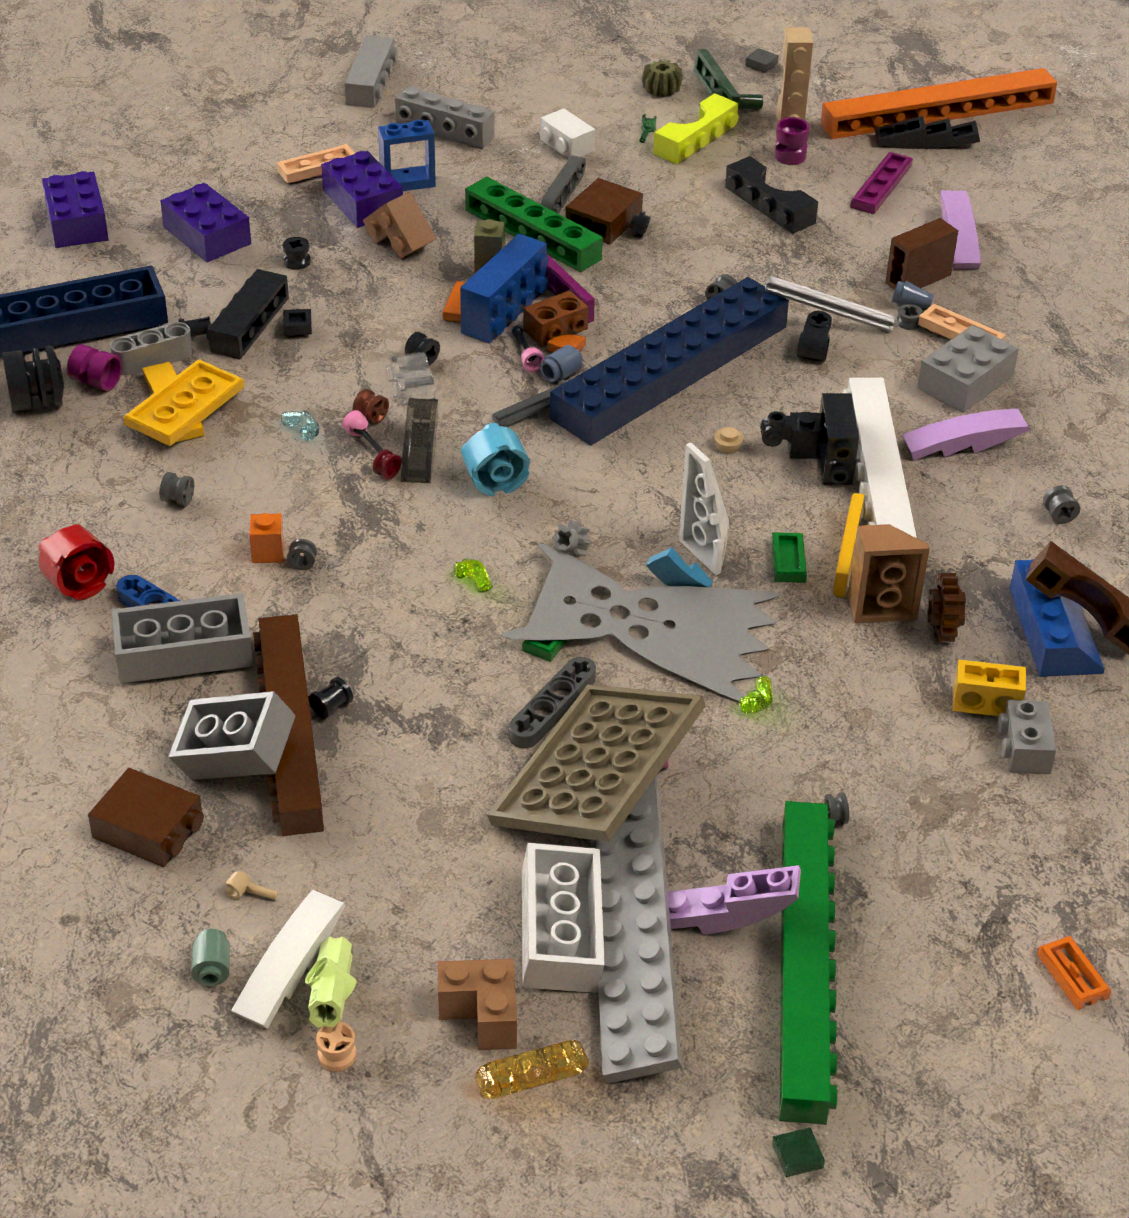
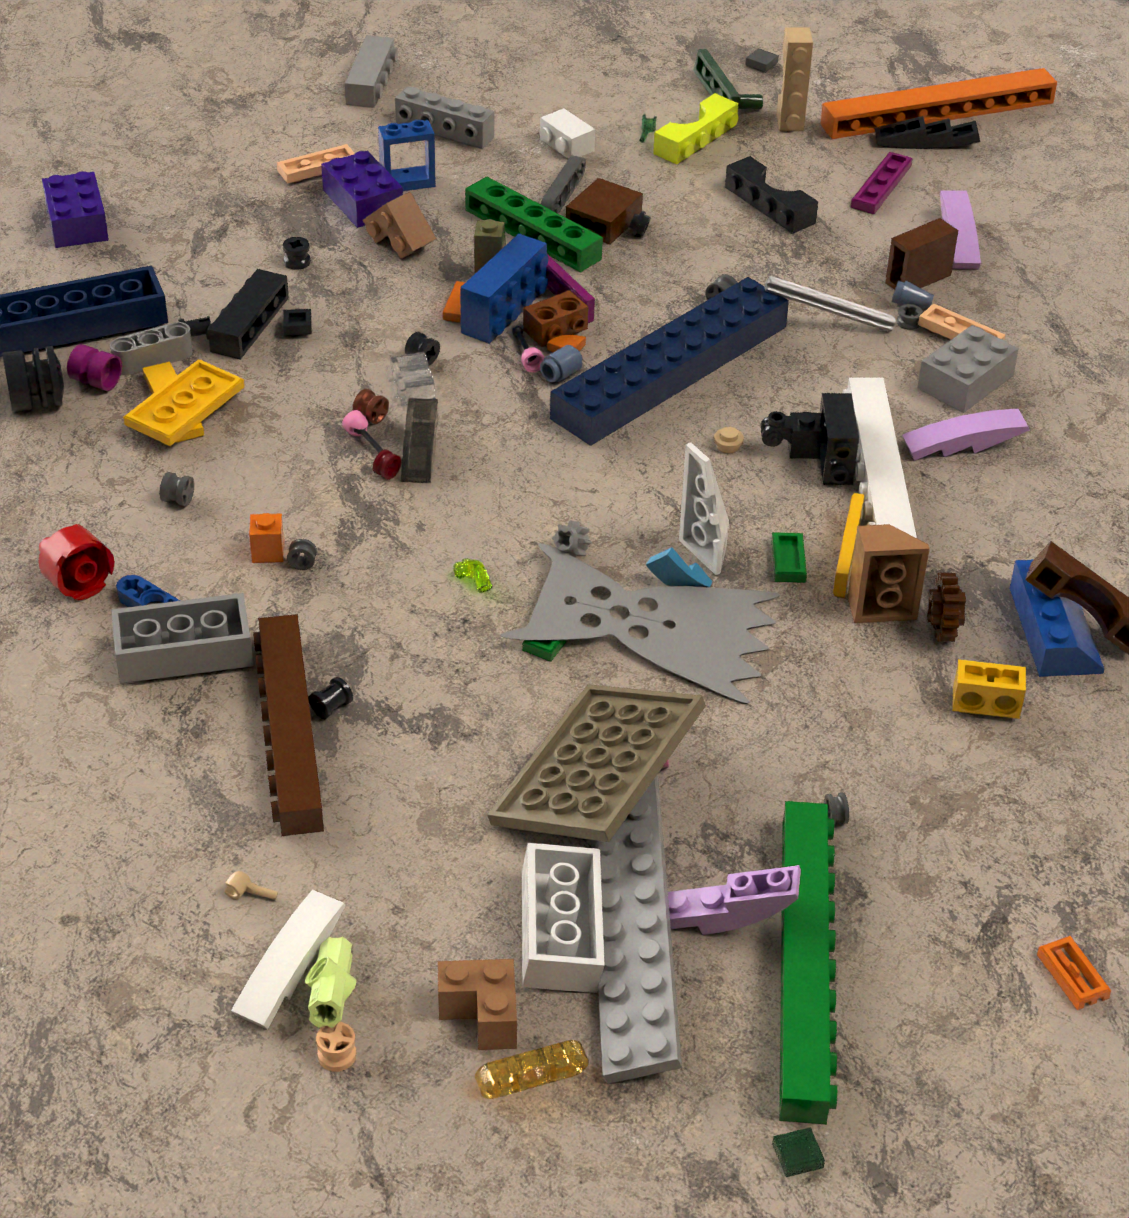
(146, 817): reddish brown brick -> none
(205, 222): dark purple brick -> none
(210, 957): sand green brick -> none
(232, 736): light grey brick -> none
(304, 420): clear light blue arm -> none
(496, 460): medium azure brick -> none
(524, 408): dark grey axle -> none
(546, 698): dark grey beam -> none
(662, 77): olive gear -> none
(760, 698): clear neon green arm -> none
(791, 141): magenta wheel -> none
(815, 336): black piece -> none
(1027, 736): light grey brick -> none
(1061, 504): dark grey wheel -> none

